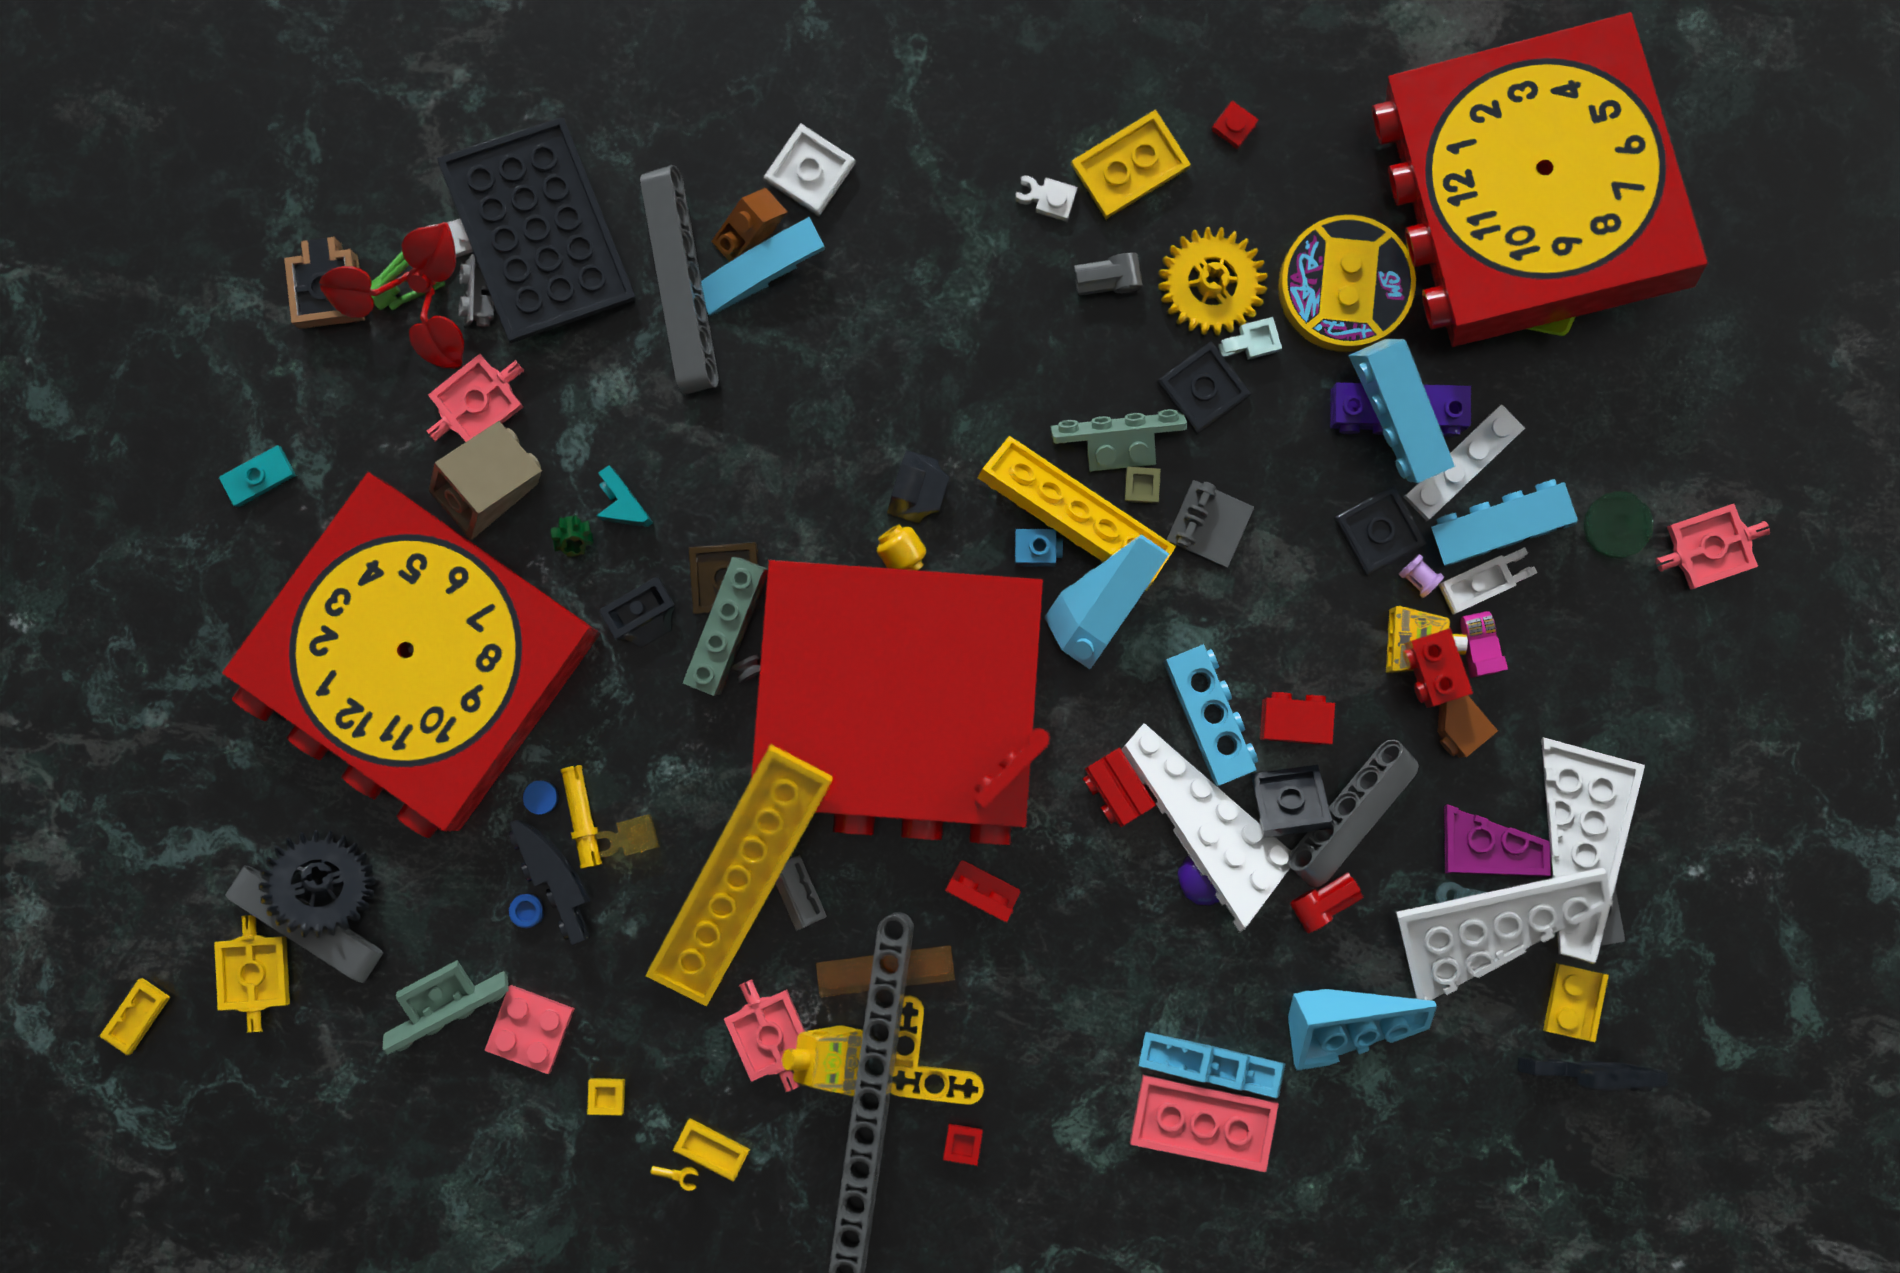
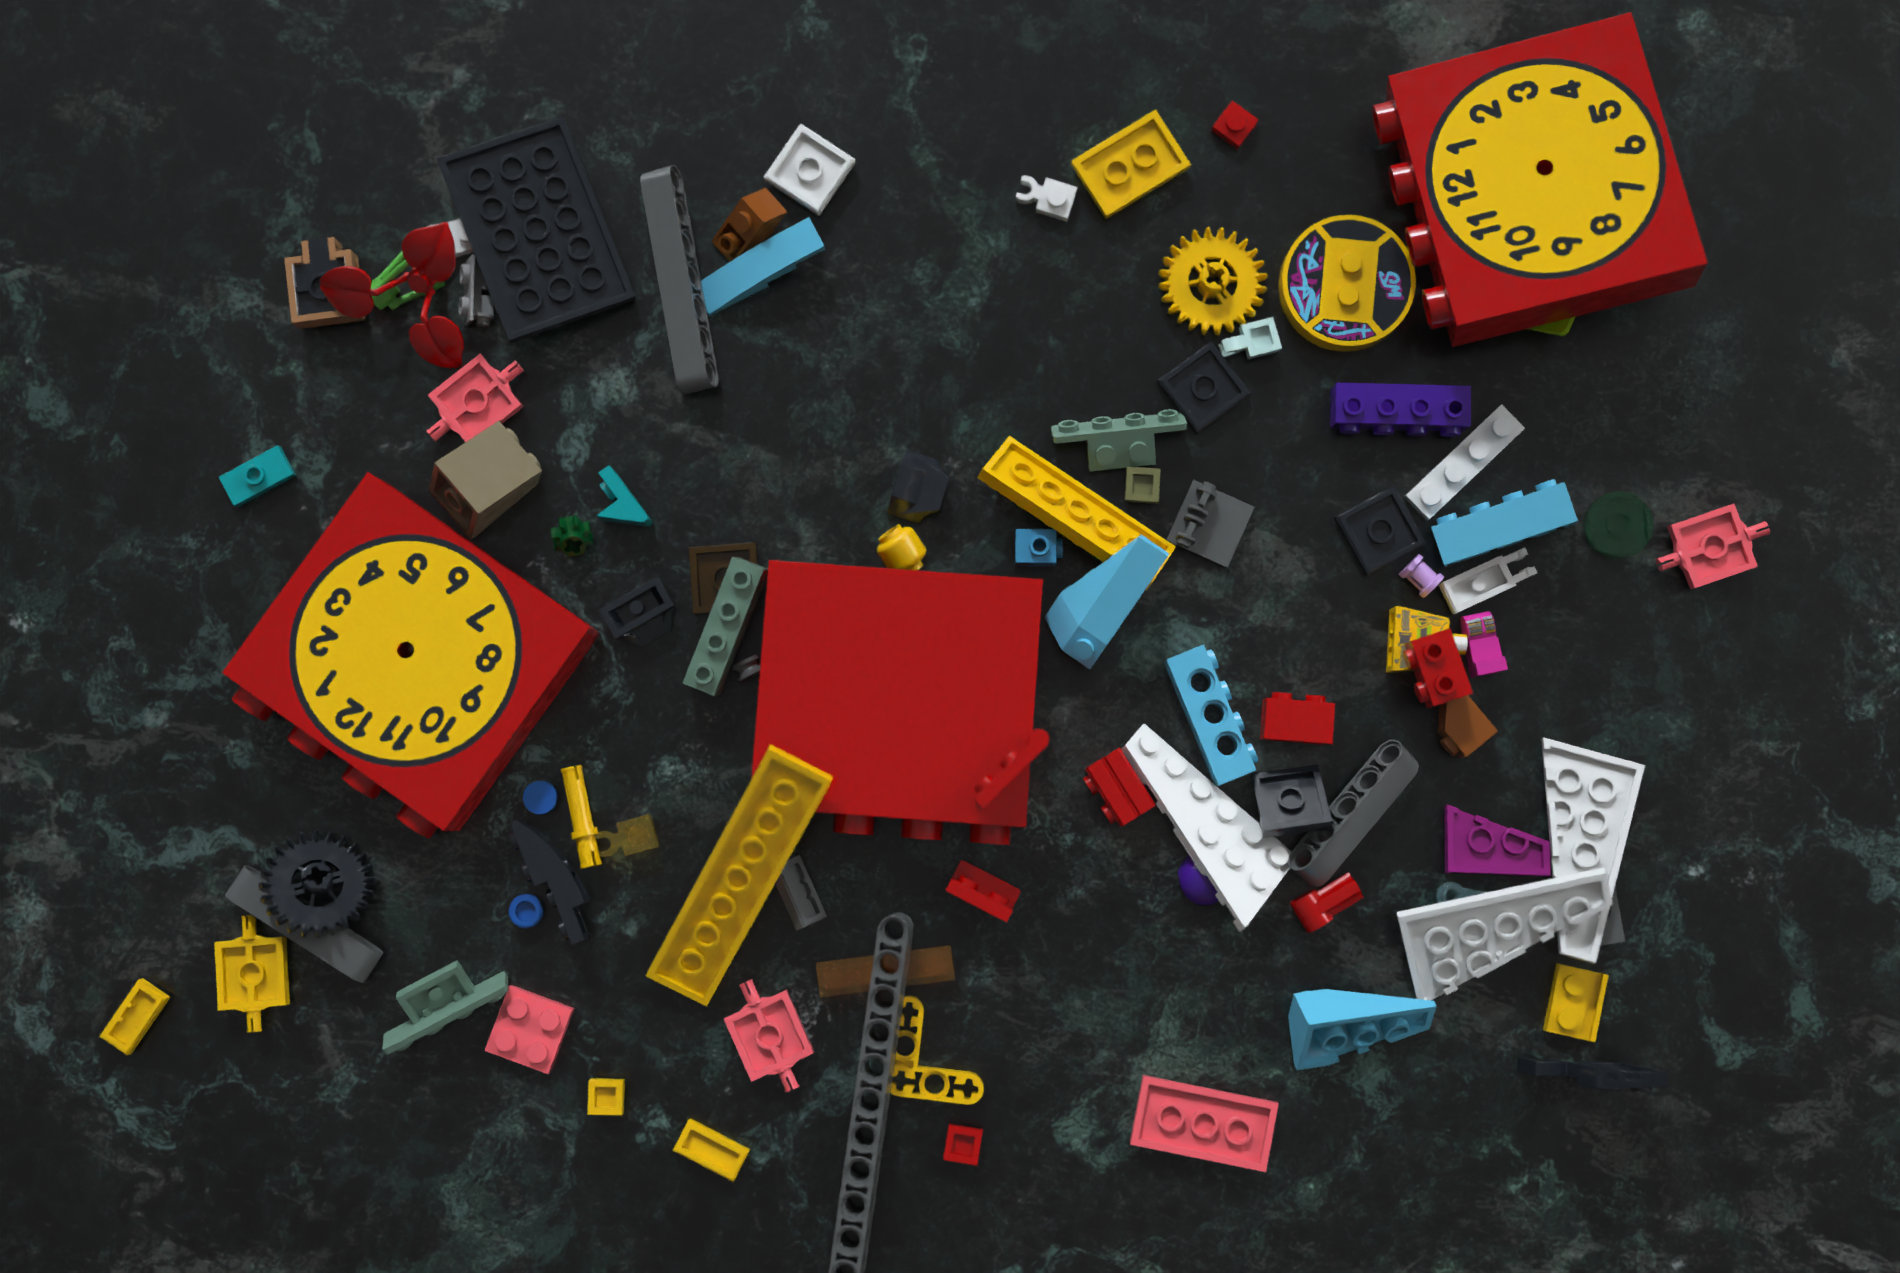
(676, 1175): yellow hand -> none
(826, 1058): yellow torso -> none
(1117, 274): dark grey piece -> none
(1212, 1064): medium azure slope -> none
(1403, 409): medium azure wedge -> none

